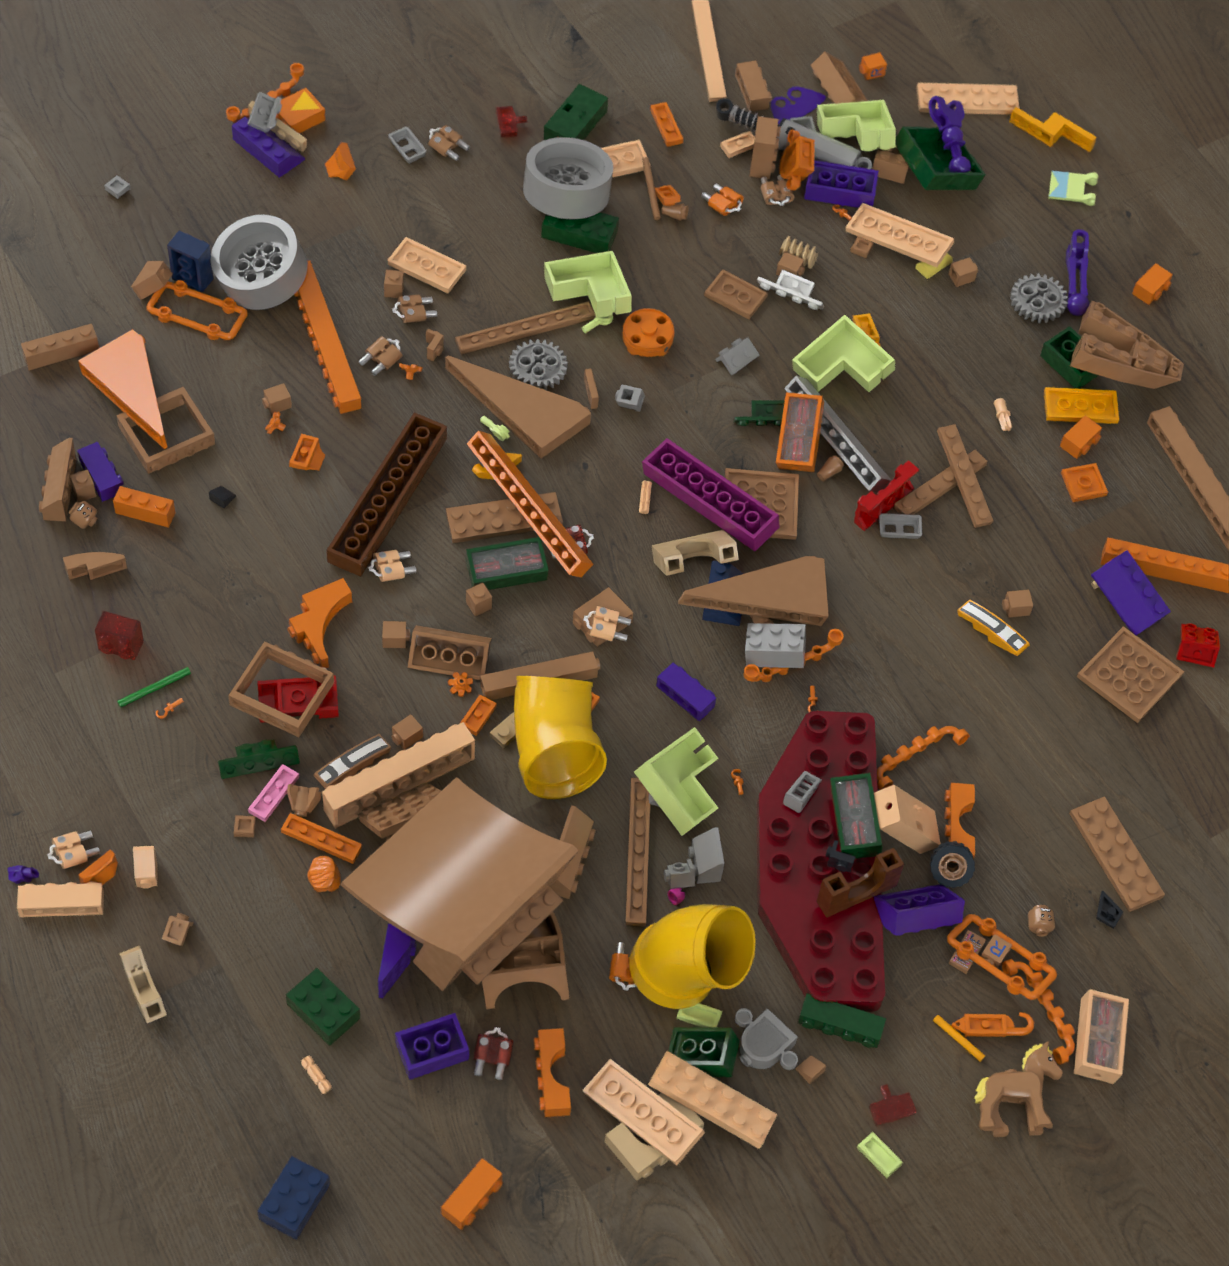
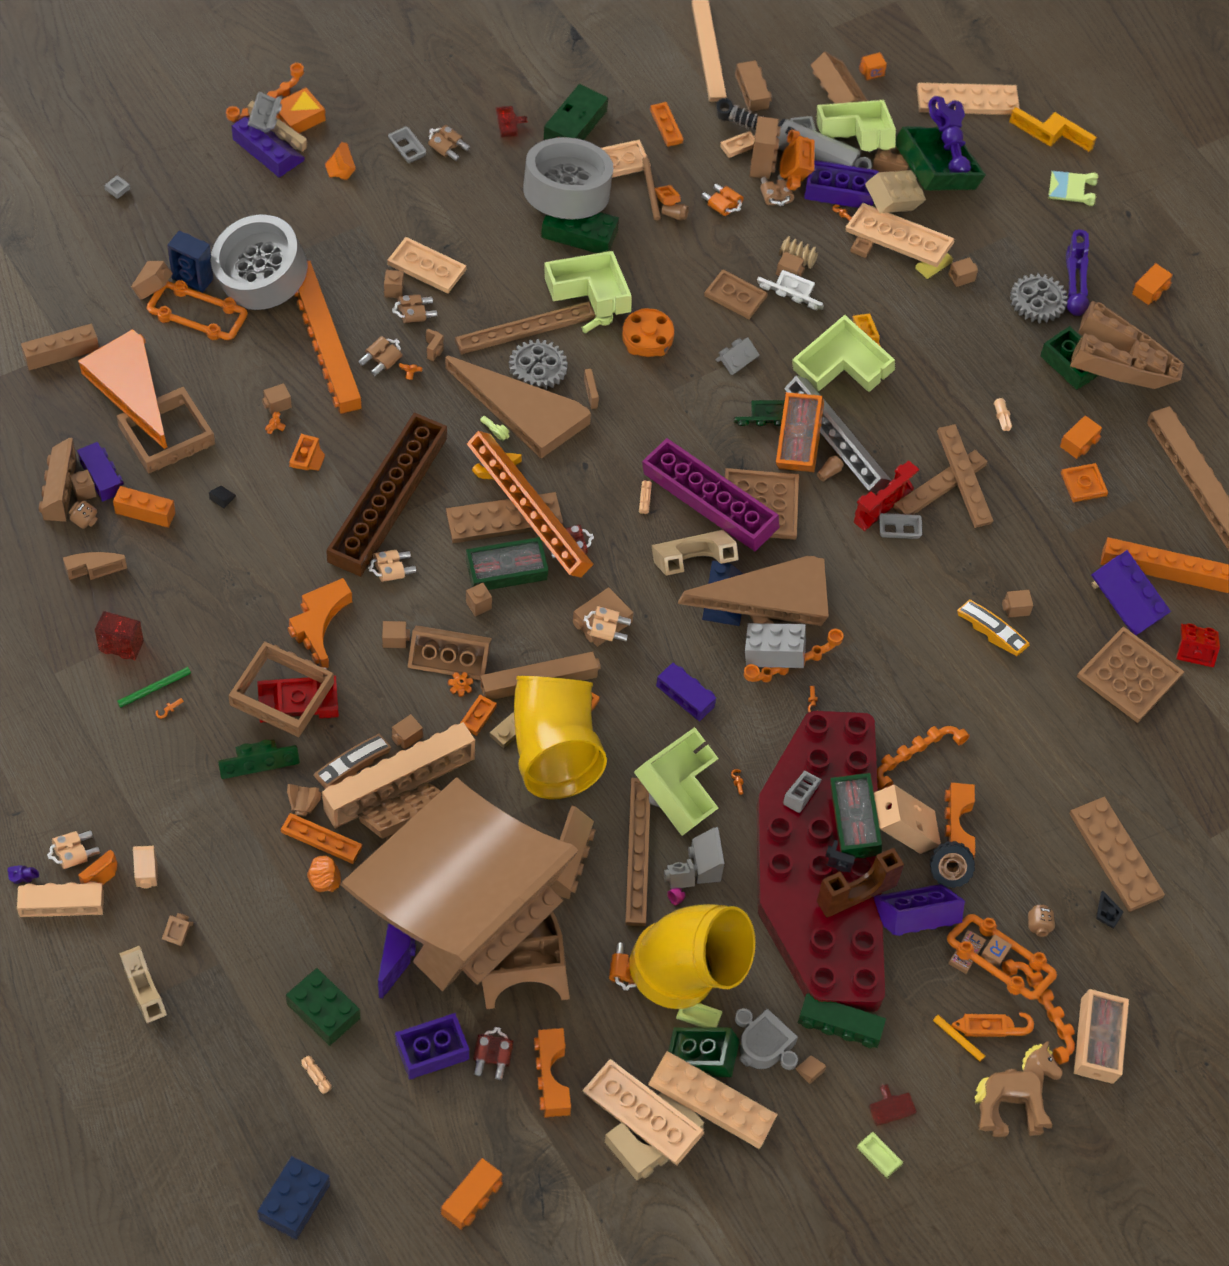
(244, 826): medium nougat tile -> none
(273, 793): bright pink plate -> none
(630, 392): light grey brick -> none
(804, 104): dark purple piece -> none
(895, 191): none -> tan brick
(1074, 404): light orange plate -> none

